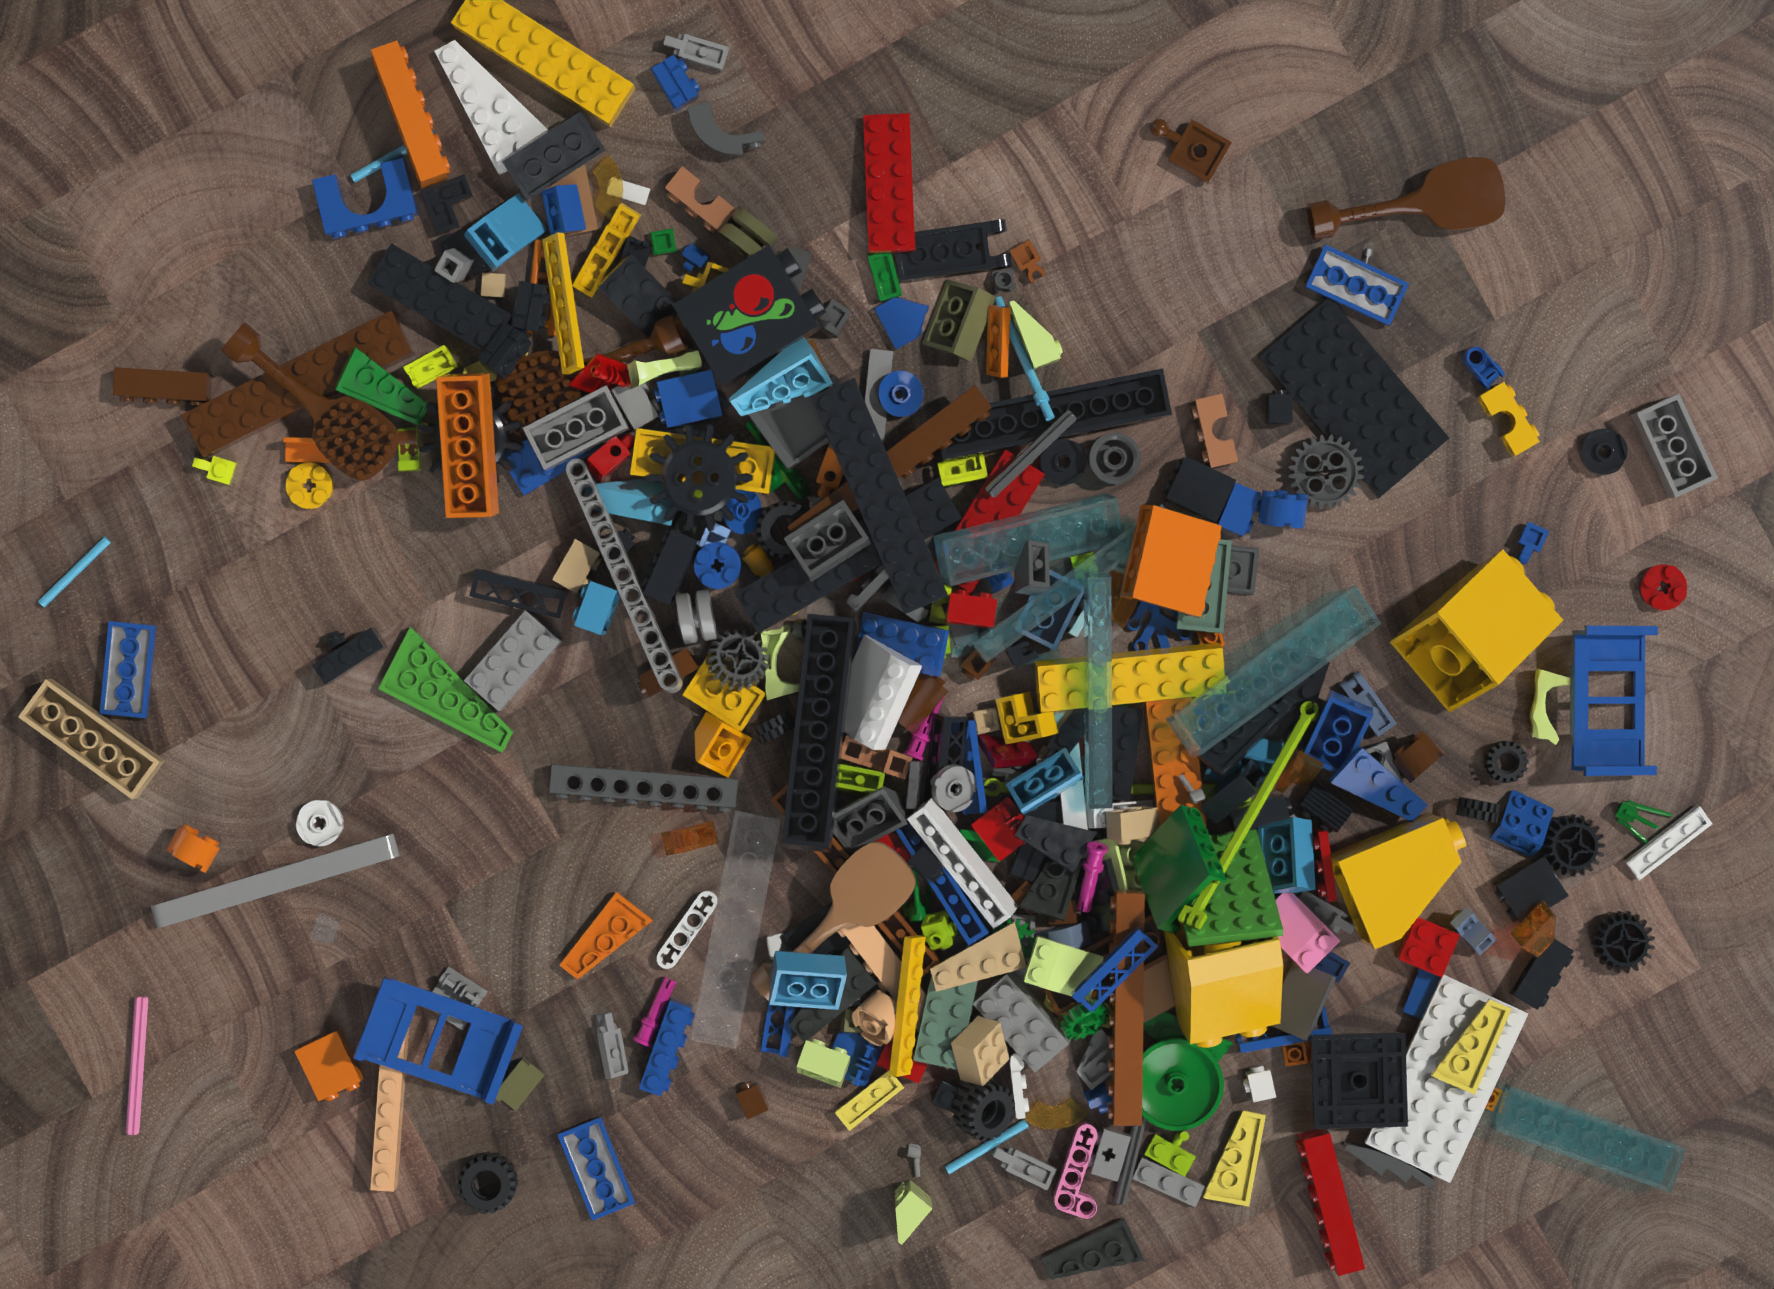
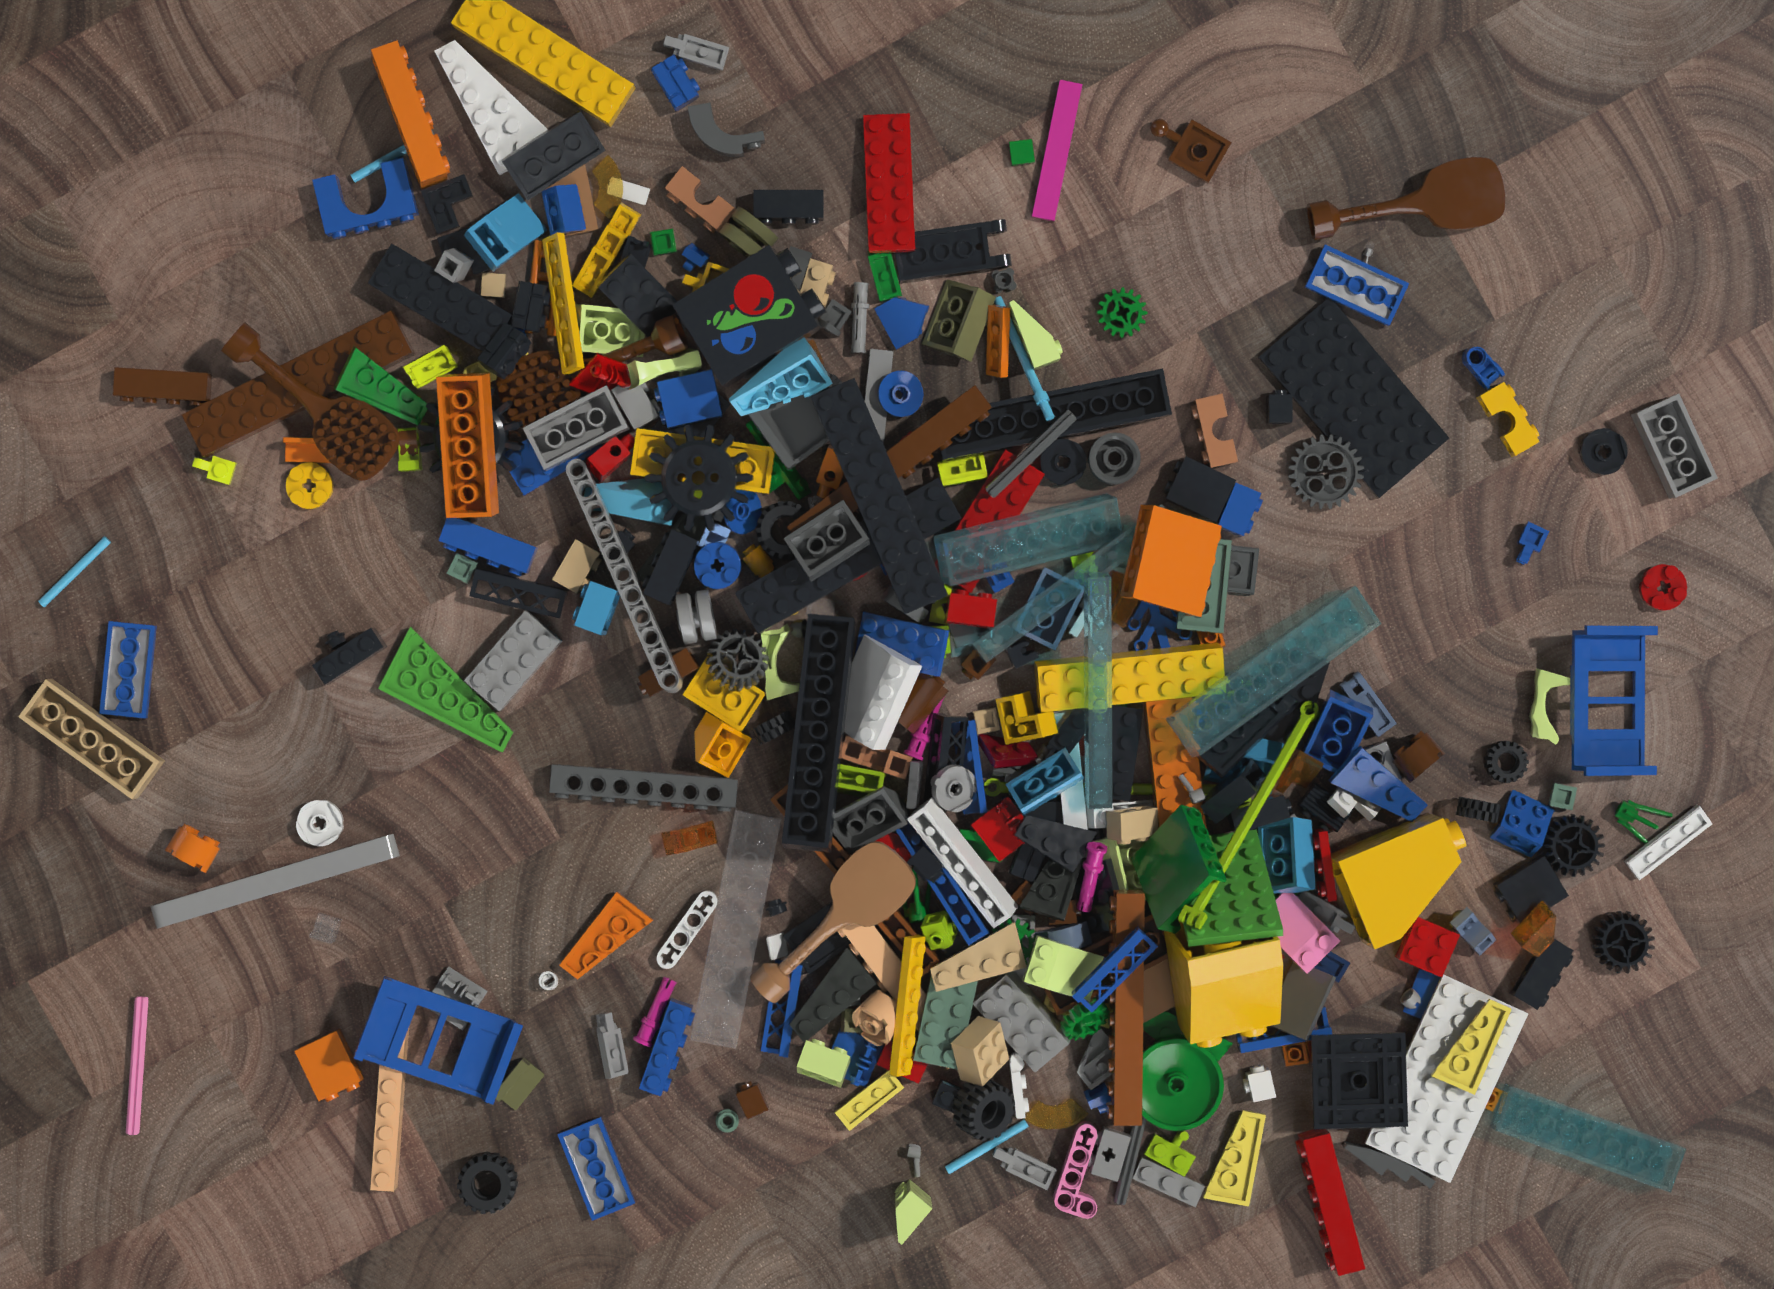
(462, 568): none -> sand green plate
(488, 544): none -> blue brick
(546, 976): none -> white hinge
(605, 329): none -> yellowish green slope
(727, 1127): none -> sand green plate
(776, 907): none -> black plate
(788, 206): none -> black brick
(807, 980): dark azure slope -> none
(818, 277): none -> tan brick
(858, 598): light grey hinge -> none
(859, 317): none -> light grey pin
(1021, 152): none -> green tile
(1026, 257): dark orange plate -> none
(1033, 569): dark grey slope -> none
(1057, 150): none -> dark pink tile
(1098, 1250): pearl dark grey wing -> none
(1126, 324): none -> green gear
(1283, 509): blue brick -> none
(1345, 801): none -> white plate
(1410, 998): none -> light grey hinge
(1477, 631): yellow slope -> none
(1562, 796): none -> sand green plate

